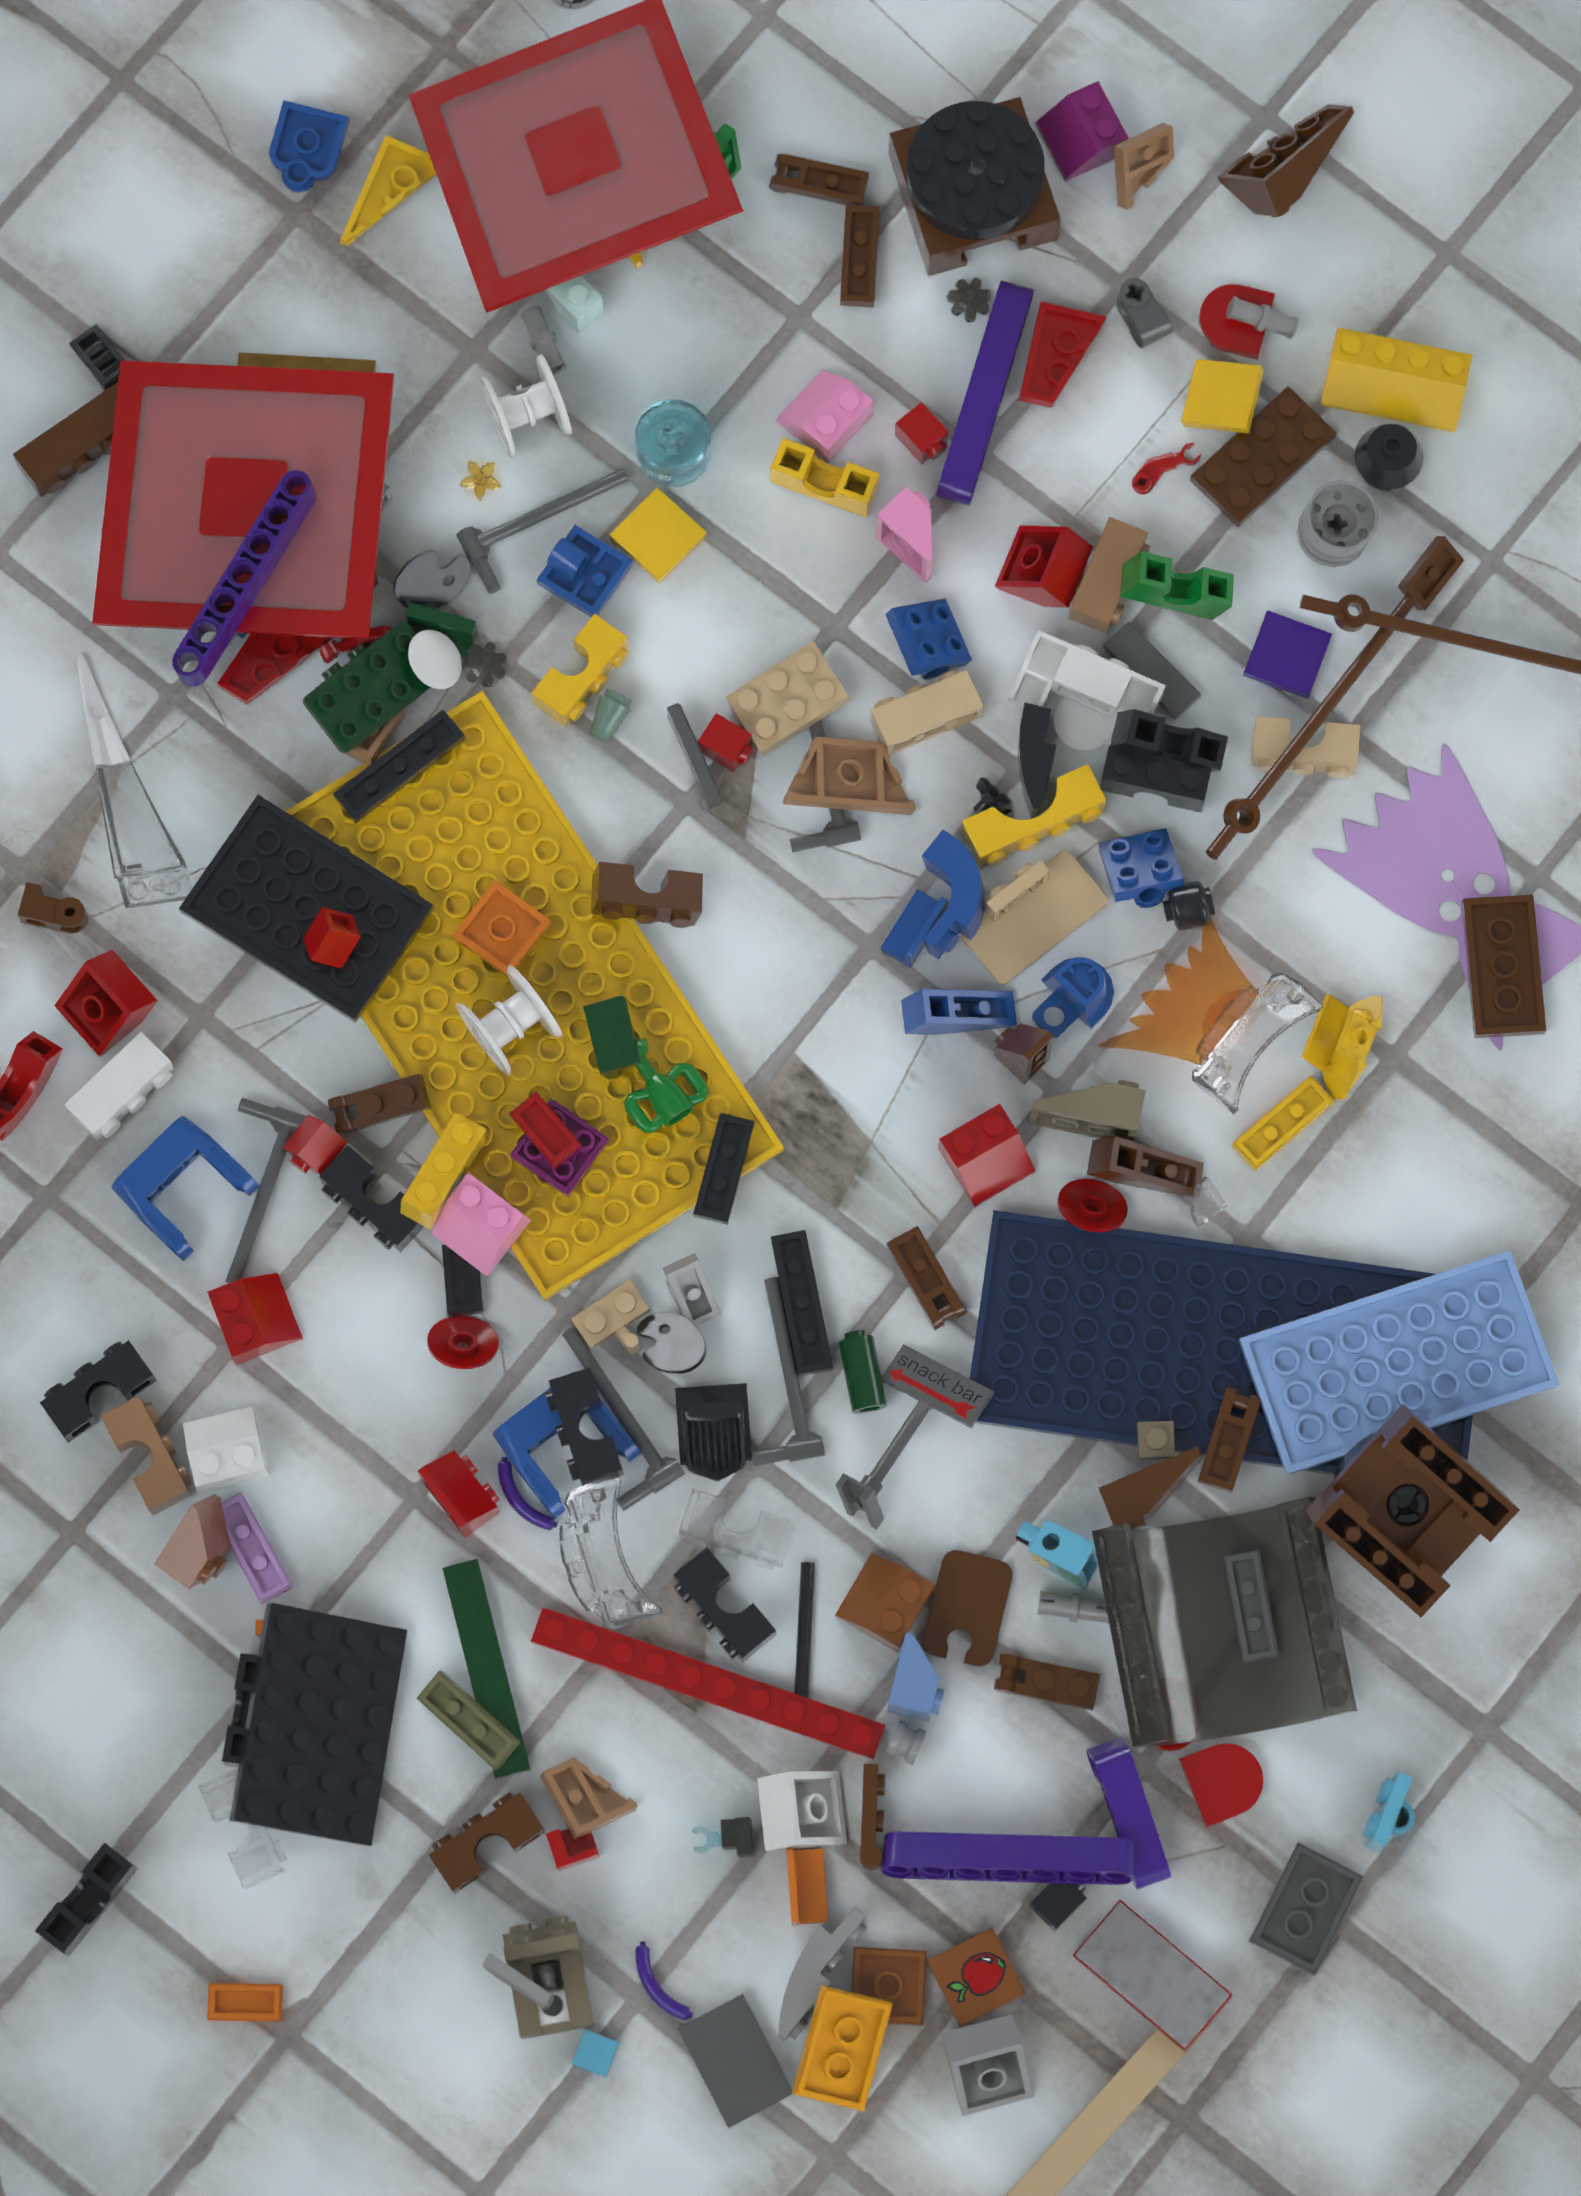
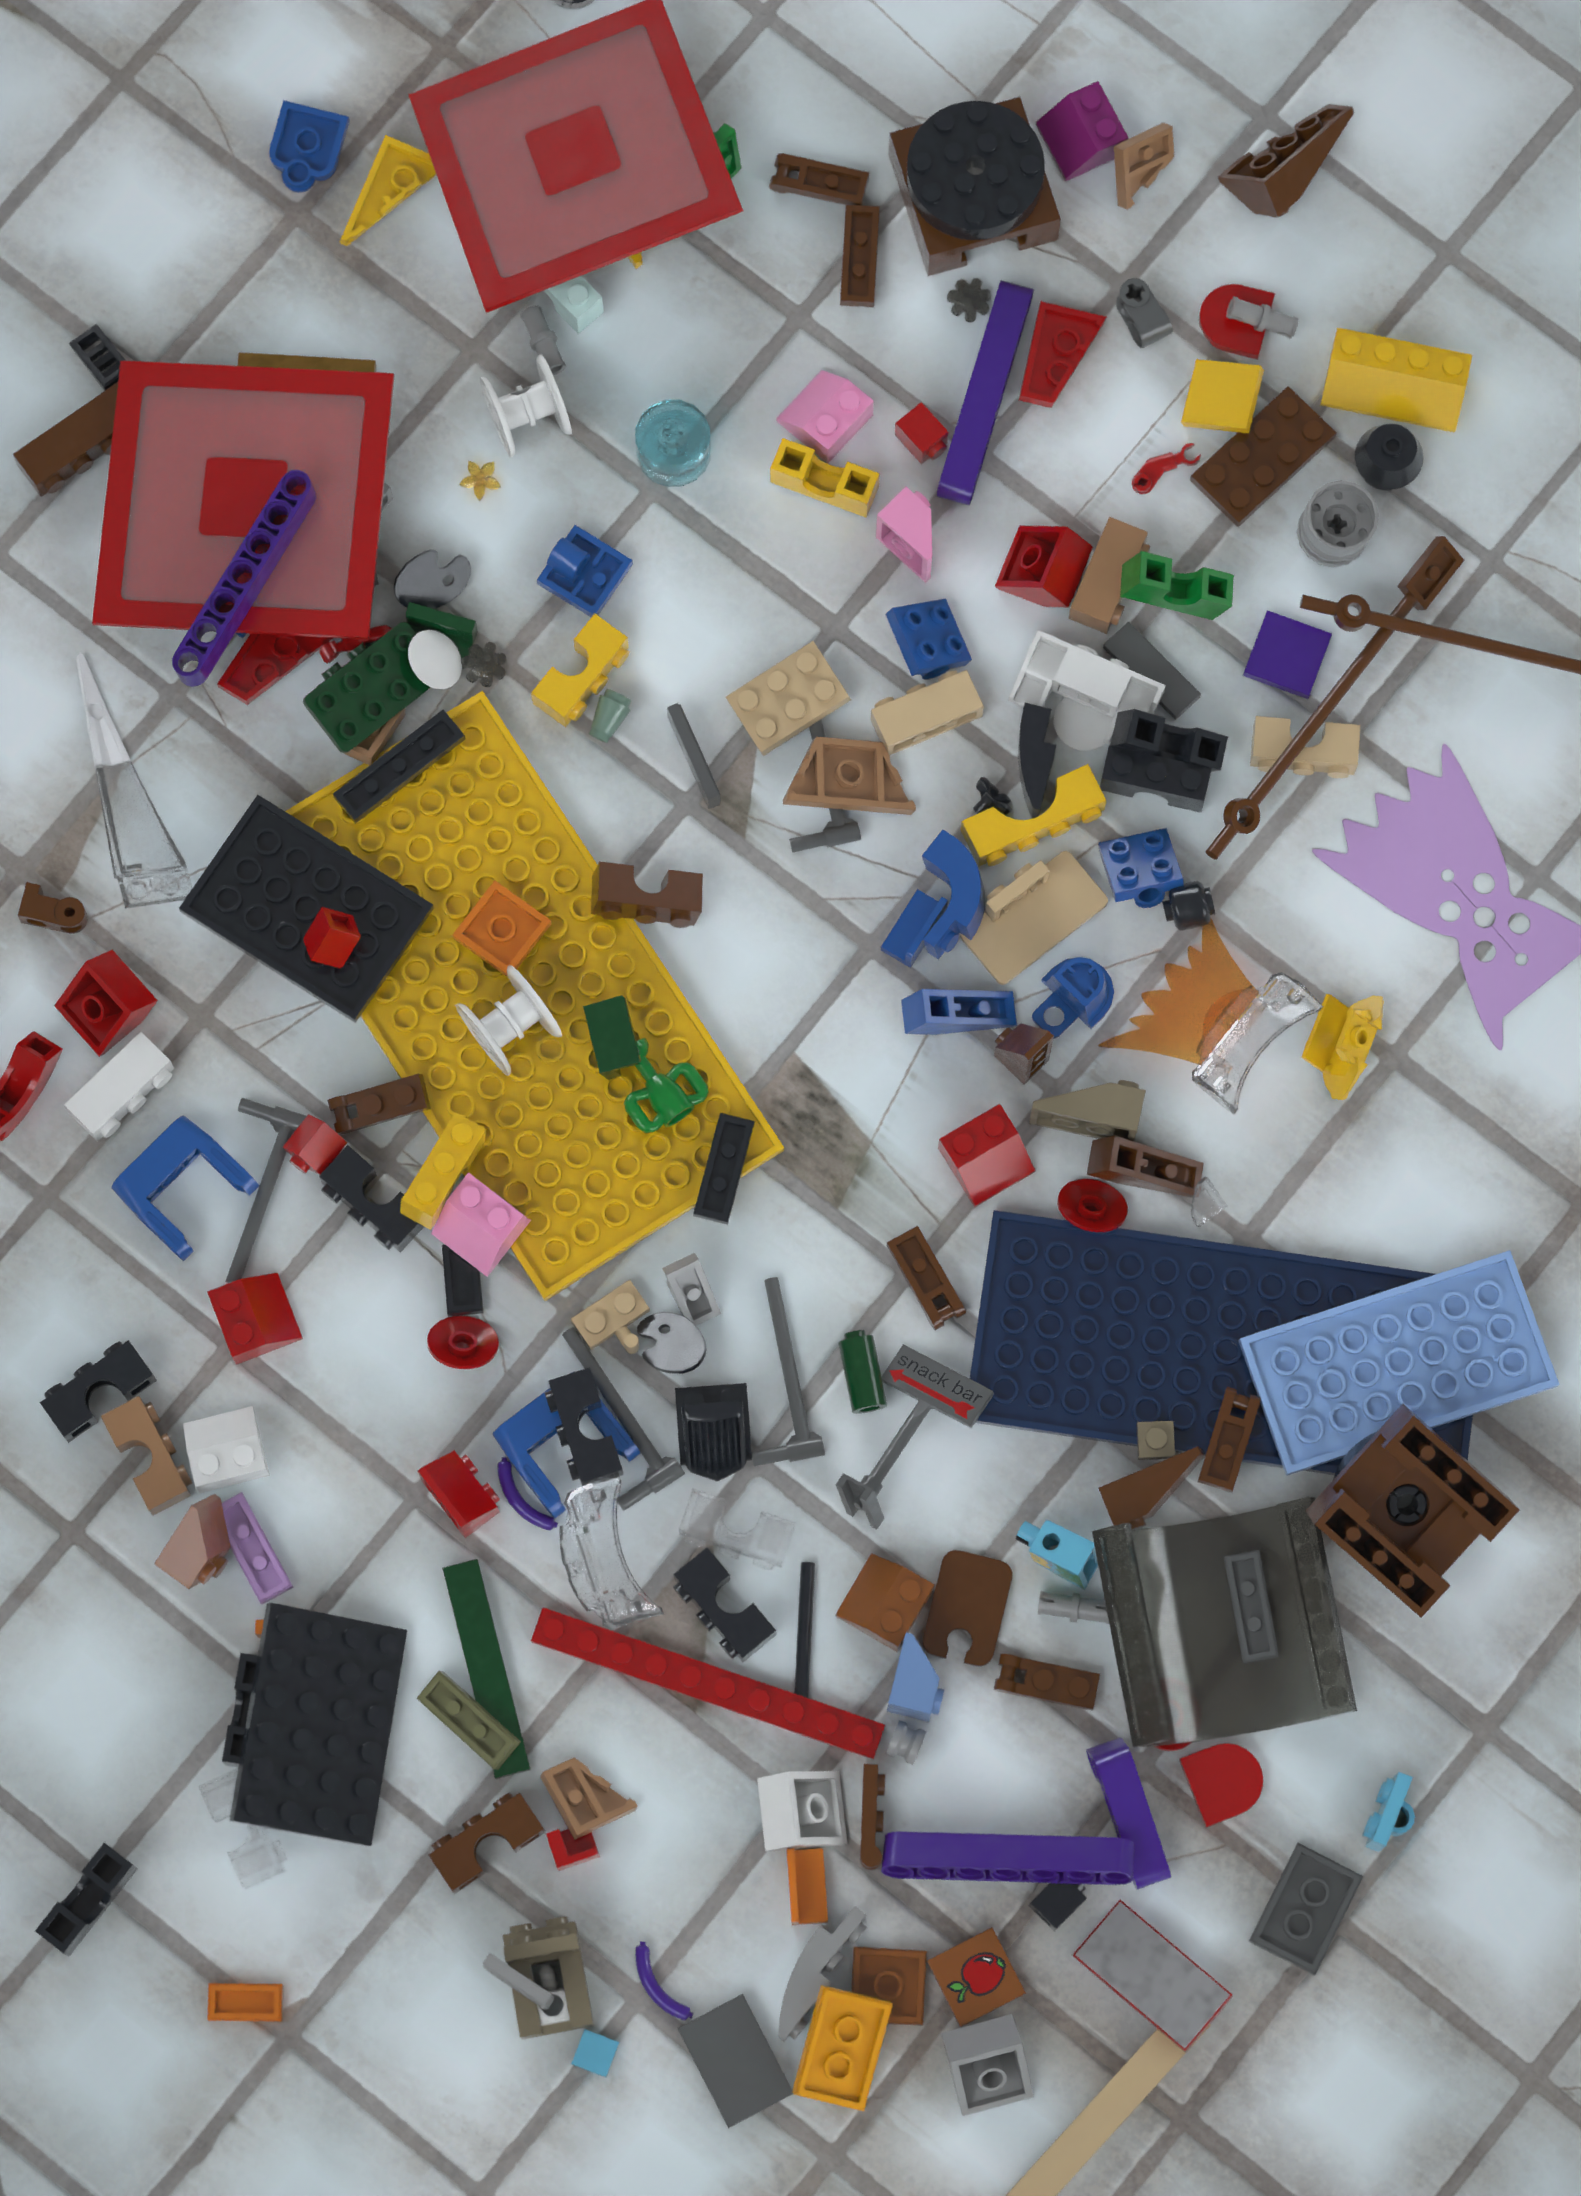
(477, 543): dark grey bar -> none
(545, 1130): red tile -> none
(569, 1173): magenta tile -> none
(658, 535): yellow tile -> none
(726, 743): red brick -> none
(733, 1835): pearl dark grey piece -> none
(801, 1303): black plate -> none
(1282, 1123): yellow tile -> none
(1503, 966): reddish brown plate -> none

